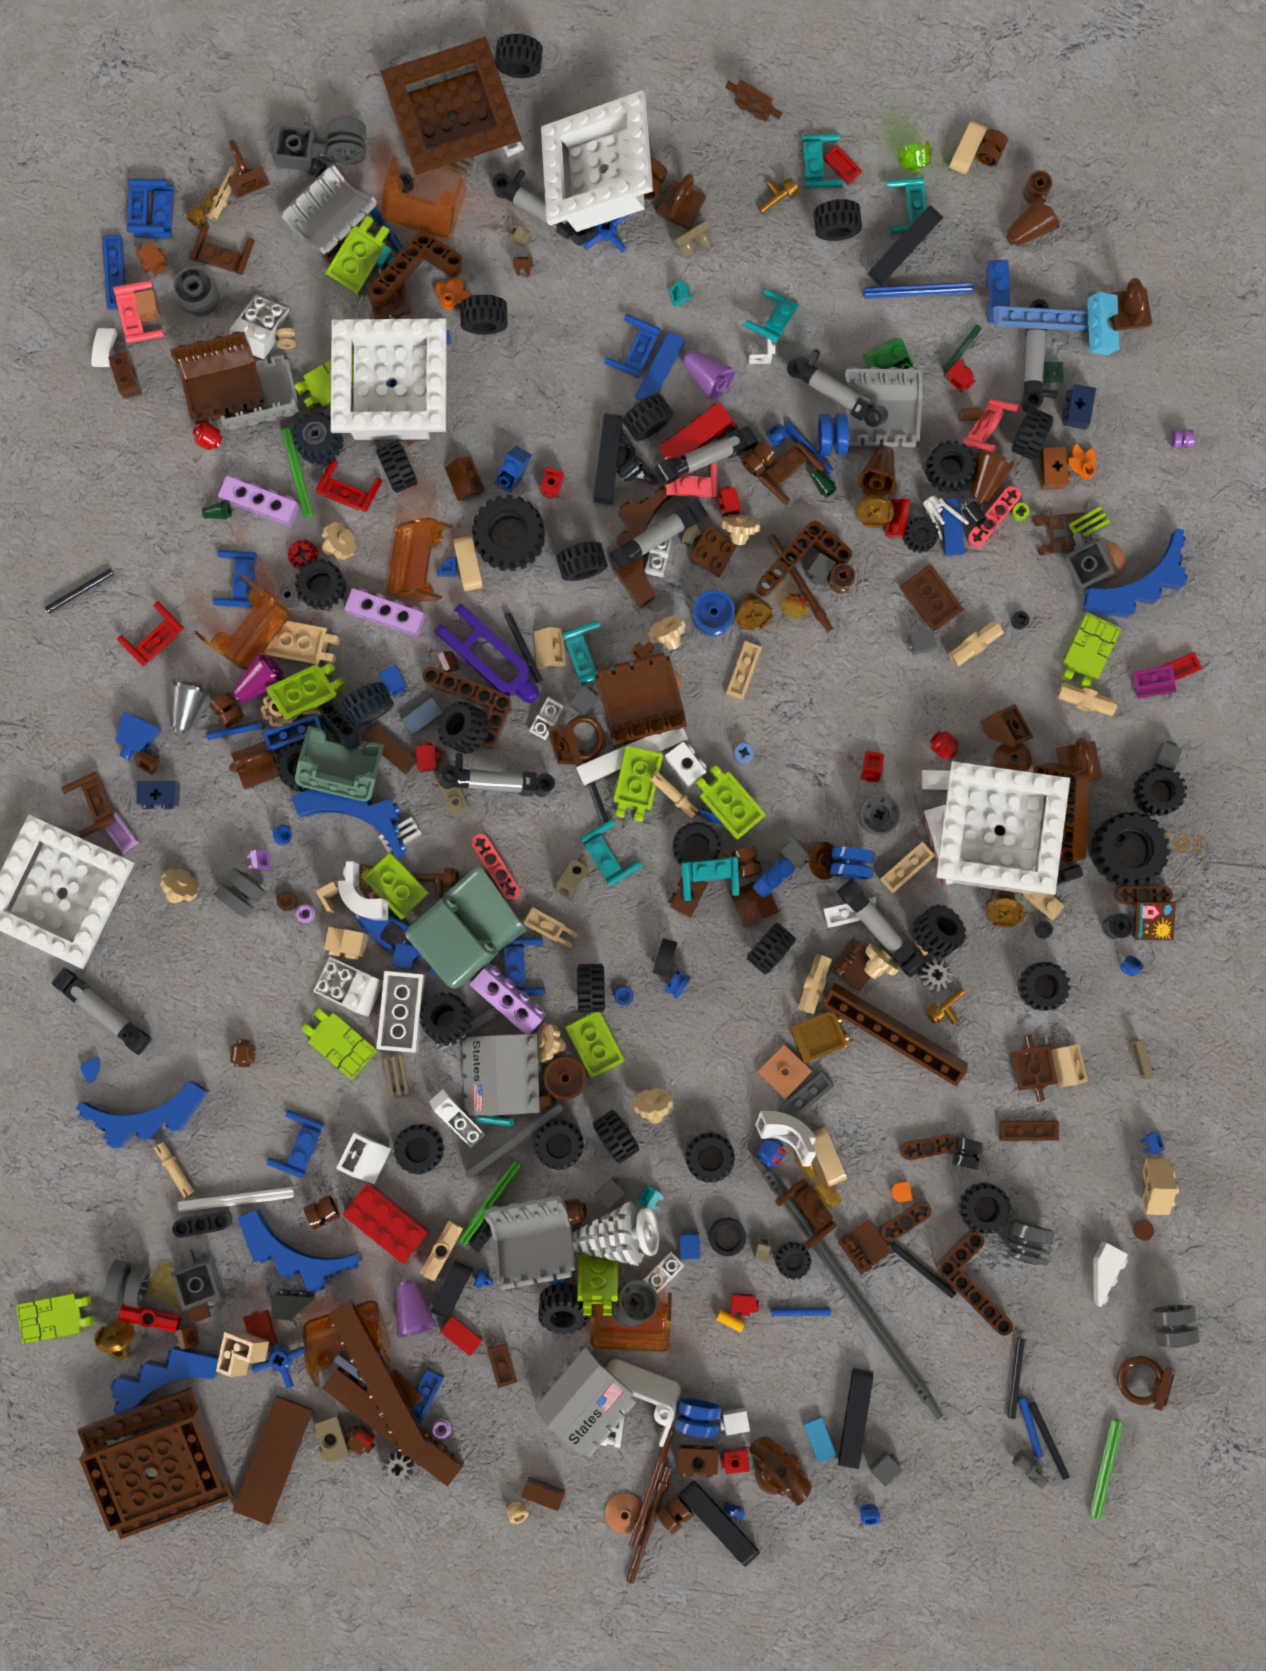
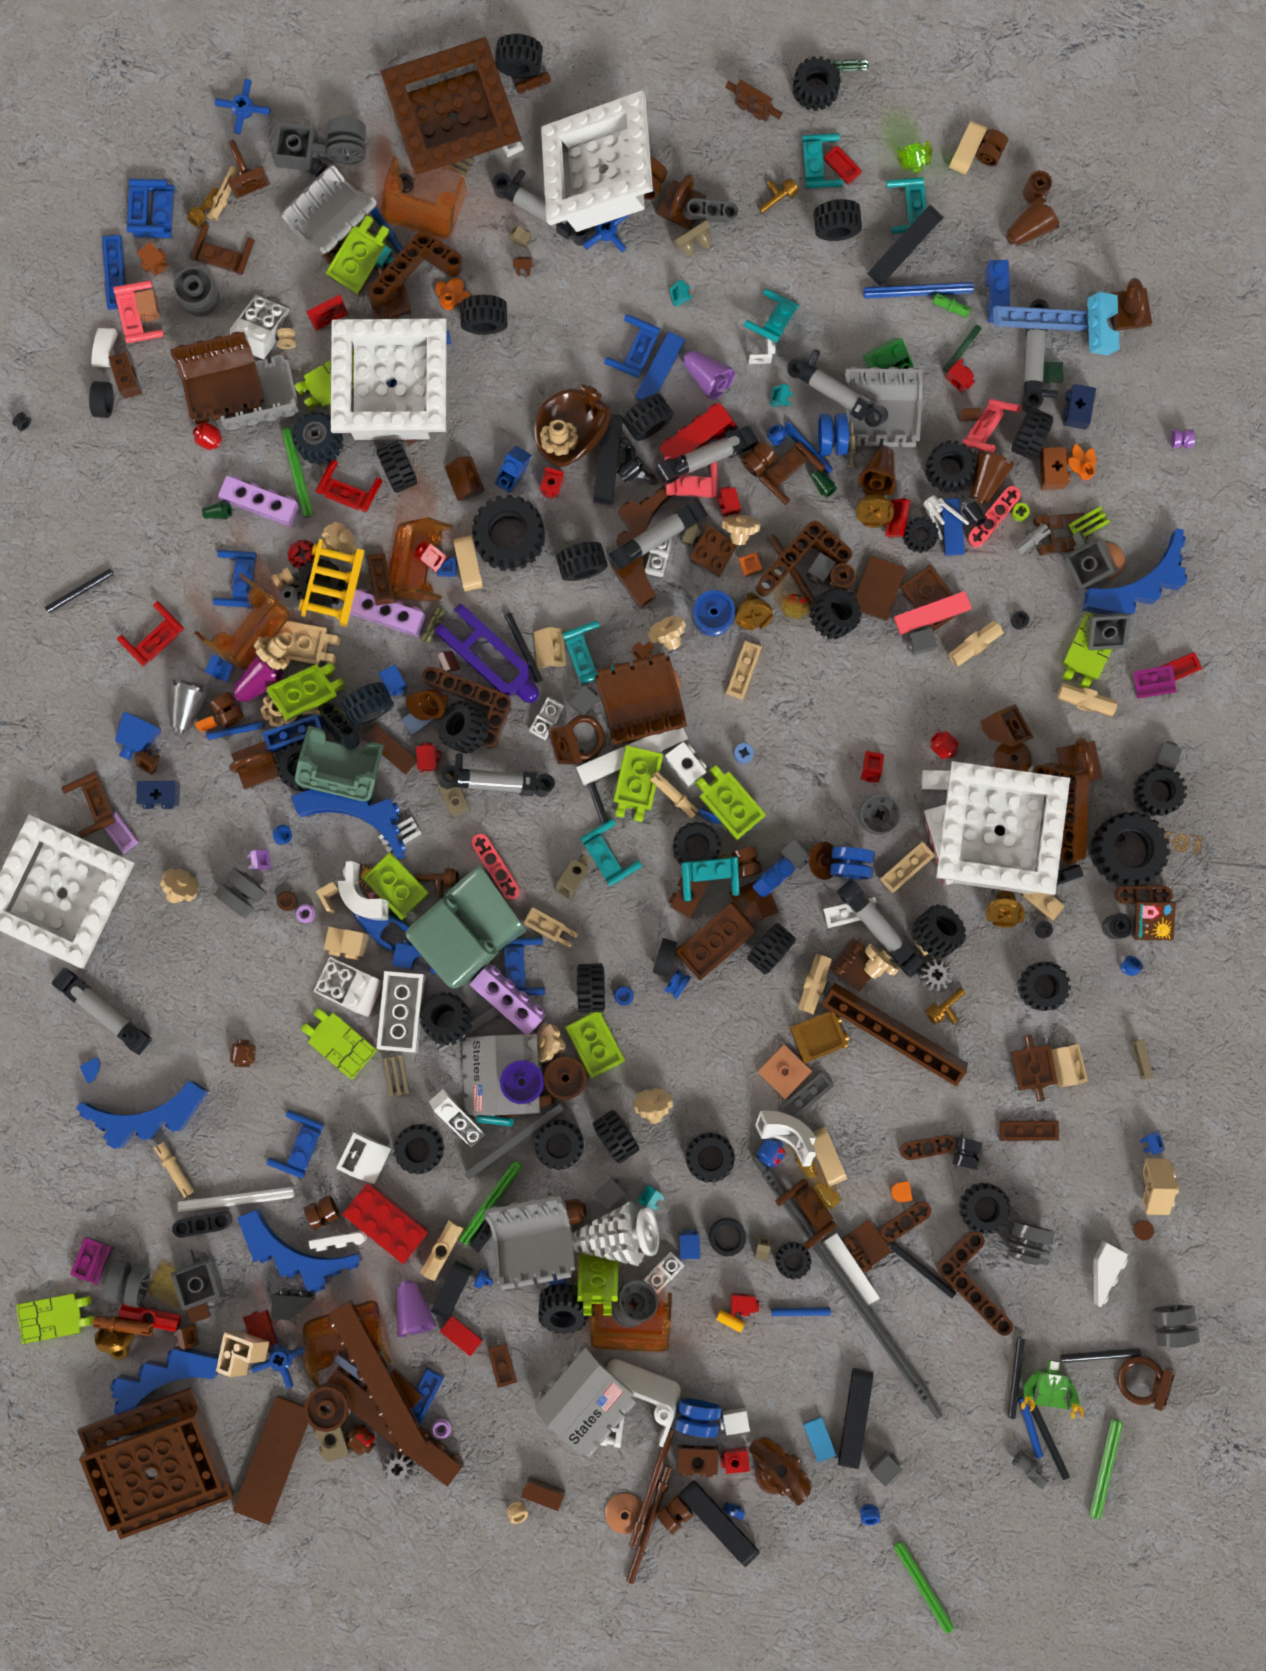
(21, 421): none -> black bush
(91, 1260): none -> magenta plate
(101, 399): none -> black tyre
(127, 1326): none -> dark orange pin
(206, 724): none -> orange tile
(218, 668): none -> blue bracket
(242, 106): none -> blue bar
(273, 651): none -> tan plant
(283, 579): none -> tan wheel
(319, 1415): none -> reddish brown wheel
(326, 312): none -> red tile
(338, 1240): none -> white plate
(349, 577): none -> yellow fence
(380, 579): none -> reddish brown tile
(427, 704): none -> reddish brown piece
(429, 555): none -> bracket
(432, 625): none -> olive axle
(515, 1092): none -> dark purple wheel
(533, 82): none -> reddish brown axle
(559, 437): none -> tan plant
(583, 411): none -> reddish brown piece
(716, 941): none -> reddish brown tile
(717, 206): none -> dark grey beam
(750, 564): none -> orange tile
(780, 395): none -> teal tile
(821, 70): none -> black tyre
(843, 604): none -> black tyre
(851, 1268): none -> white sticker
(852, 65): none -> dark green axle
(852, 446): none -> dark tan piece
(879, 587): none -> reddish brown tile
(923, 1587): none -> bright green axle
(932, 613): none -> coral tile
(951, 305): none -> bright green pin
(1032, 539): none -> light grey axle
(1051, 1390): none -> bright green torso
(1100, 1355): none -> black bar
(1108, 631): none -> dark grey slope

